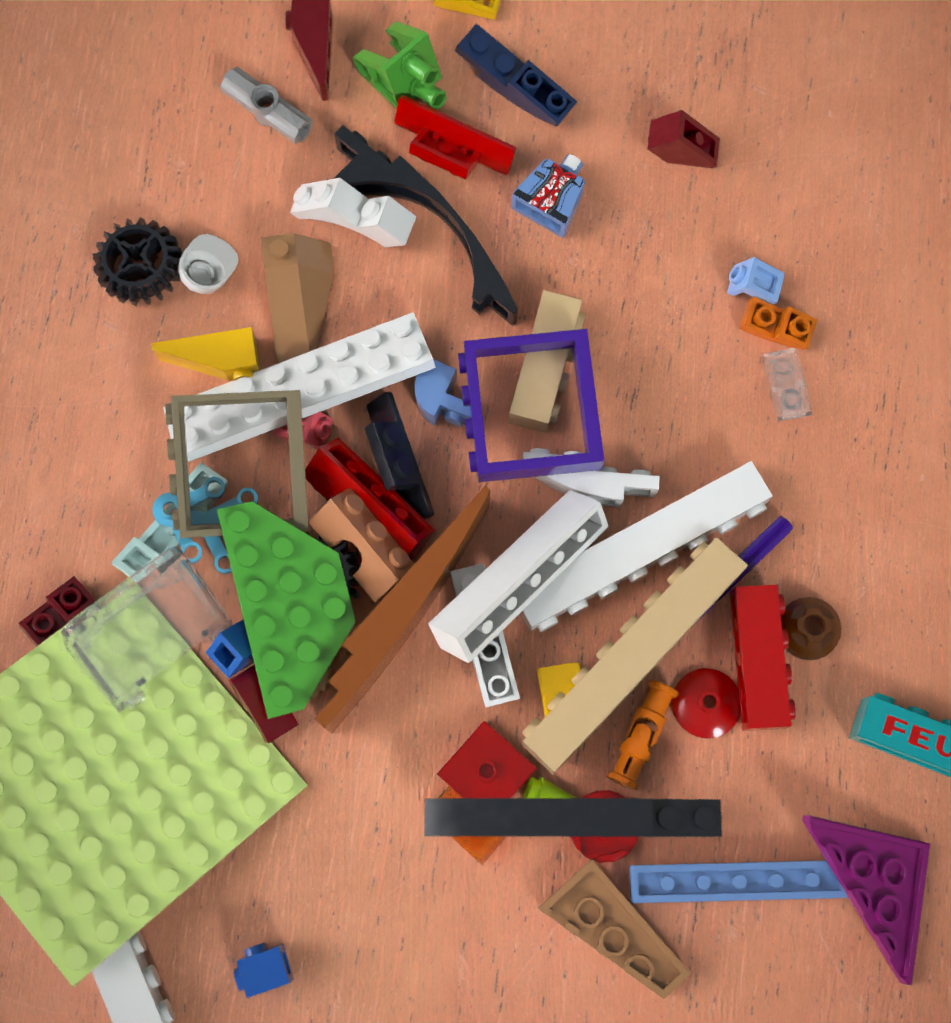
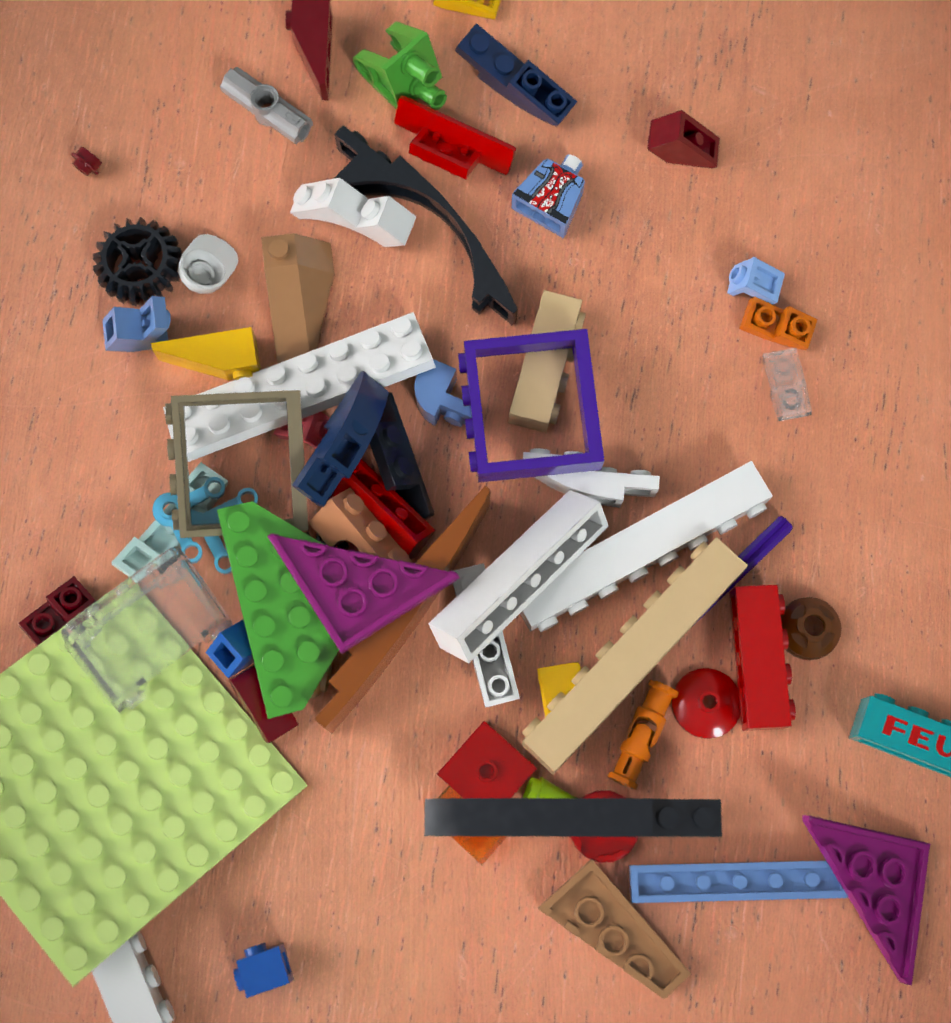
(86, 161): none -> dark red plate
(136, 328): none -> medium blue brick
(346, 440): none -> dark blue slope
(357, 590): none -> magenta tile

